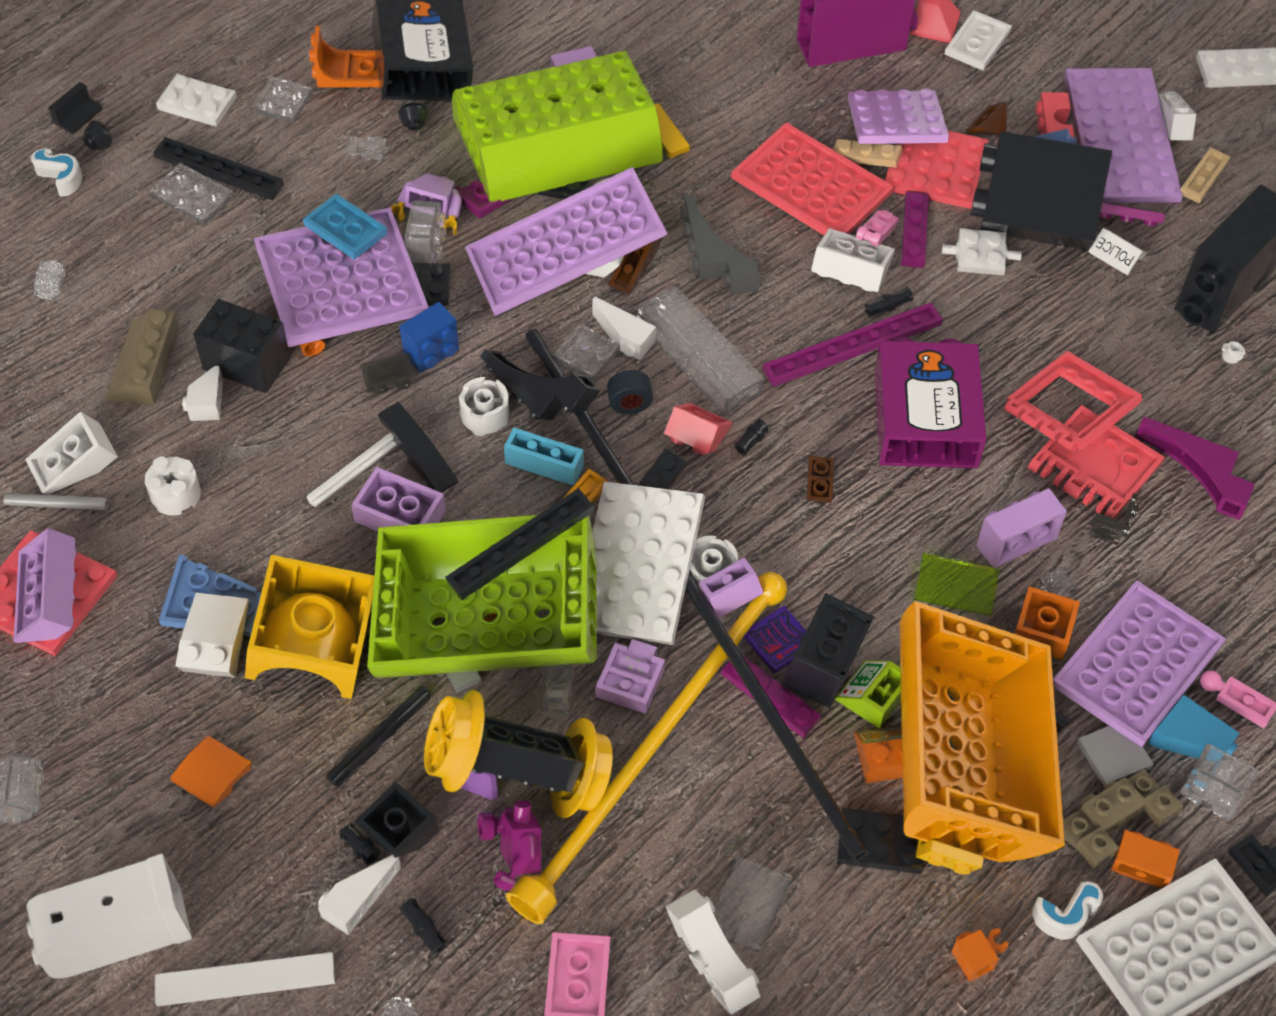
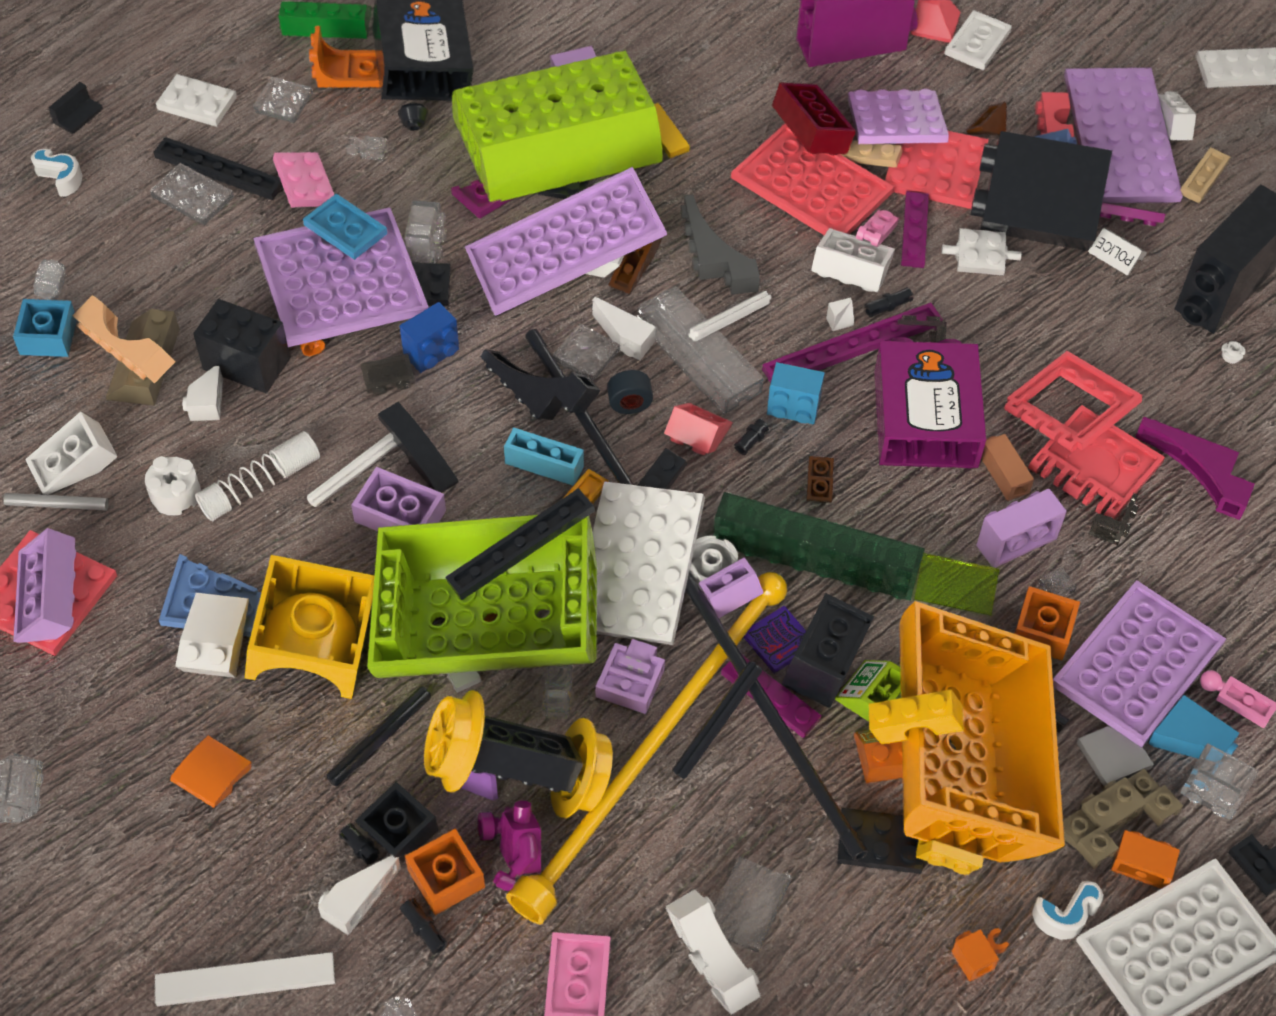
(45, 327): none -> dark azure brick
(97, 136): black cone -> none
(107, 918): white piece -> none
(140, 356): none -> light nougat arch
(287, 459): none -> white piece
(303, 178): none -> bright pink plate
(333, 18): none -> green slope
(431, 189): lavender torso -> none
(445, 871): none -> orange brick
(484, 406): white brick -> none
(717, 720): none -> black axle
(729, 316): none -> white axle
(795, 393): none -> dark azure brick
(813, 118): none -> dark red brick
(818, 546): none -> clear green brick
(840, 314): none -> white slope
(936, 711): none -> yellow arch
(939, 327): none -> clear smoke bracket
(1006, 467): none -> nougat brick

